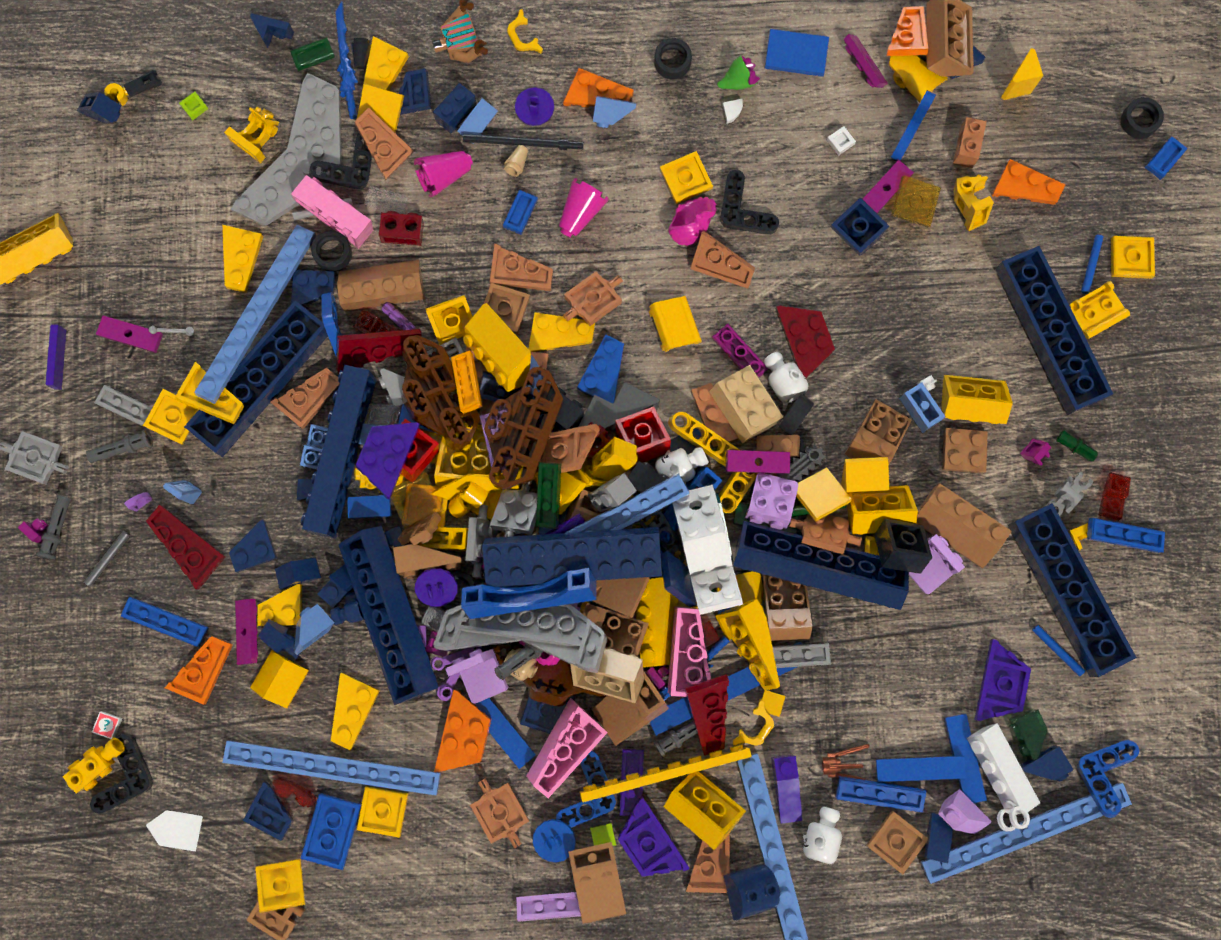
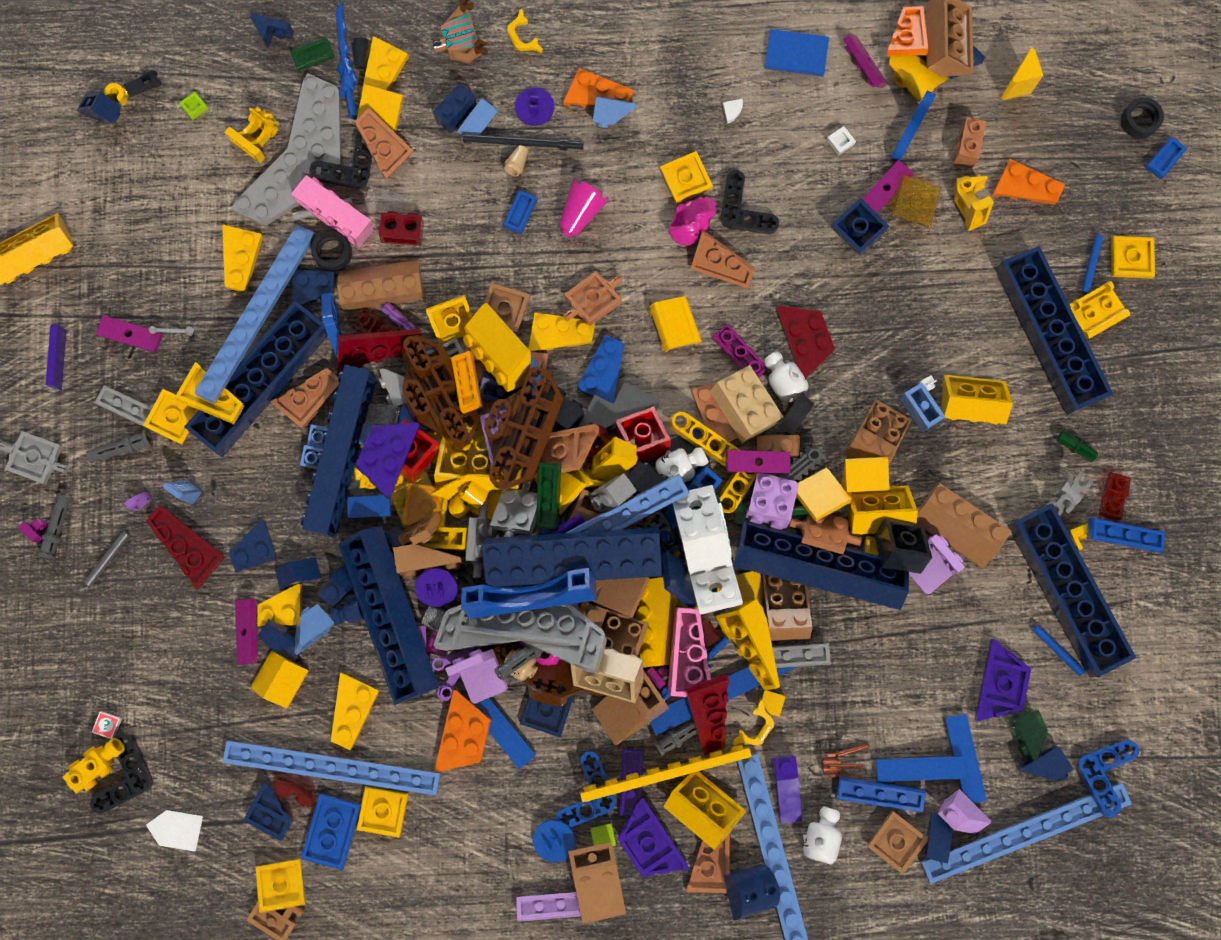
(164, 621): blue tile -> none
(201, 673): orange wing -> none
(303, 488): dark blue tile -> none
(415, 92): dark blue wing -> none
(441, 170): dark pink cone -> none
(499, 813): nougat plate -> none
(516, 271): nougat wing -> none
(565, 748): bright pink wedge -> none
(672, 44): black tyre -> none
(740, 75): bright green hat -> none
(965, 450): medium nougat plate -> none
(1004, 775): white hinge -> none
(1036, 451): magenta tile -> none

